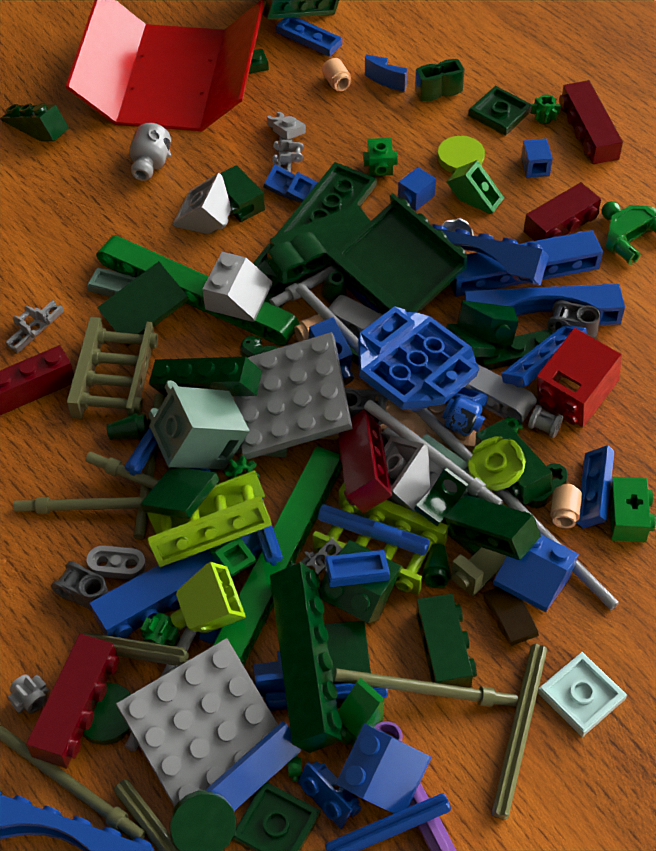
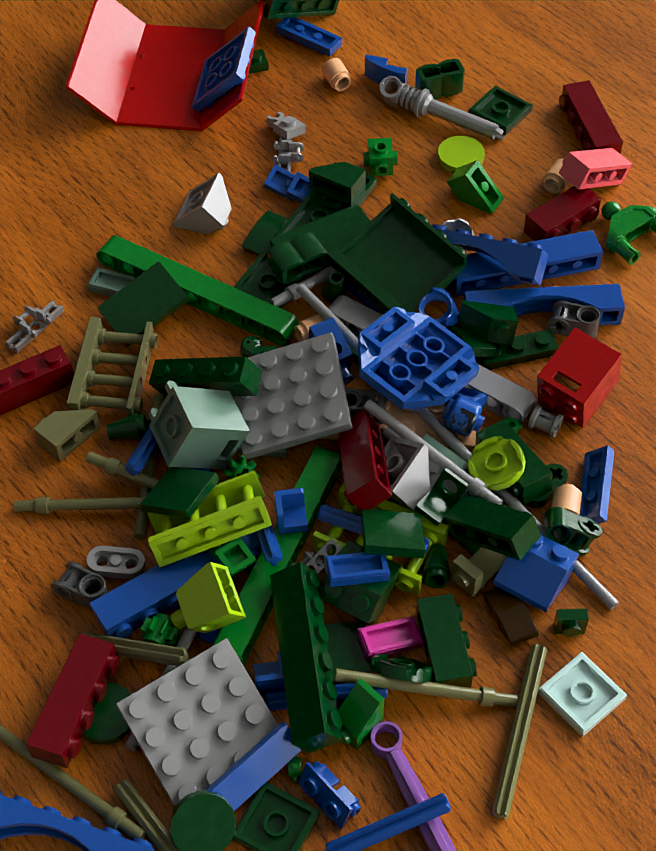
(28, 693): light grey gear -> none
(38, 121): dark green slope -> none
(66, 431): none -> olive slope
(149, 150): light grey piece -> none
(224, 69): none -> blue plate
(236, 287): light grey slope -> none
(244, 195): dark green brick -> none
(262, 231): none -> dark green slope
(290, 511): none -> blue panel
(338, 181): none -> dark green slope
(383, 770): blue slope -> none
(389, 637): none -> dark pink tile
(392, 533): none -> dark green tile
(401, 668): none -> dark green tile
(417, 188): blue brick -> none
(423, 103): none -> light grey piece
(439, 294): none -> blue piece
(531, 364): blue plate -> none
(536, 158): blue brick -> none
(545, 109): green gear -> none
(553, 181): none -> light nougat brick
(570, 621): none -> dark green plate
(571, 529): none -> dark green piece
(595, 168): none -> coral brick
(630, 509): green brick -> none

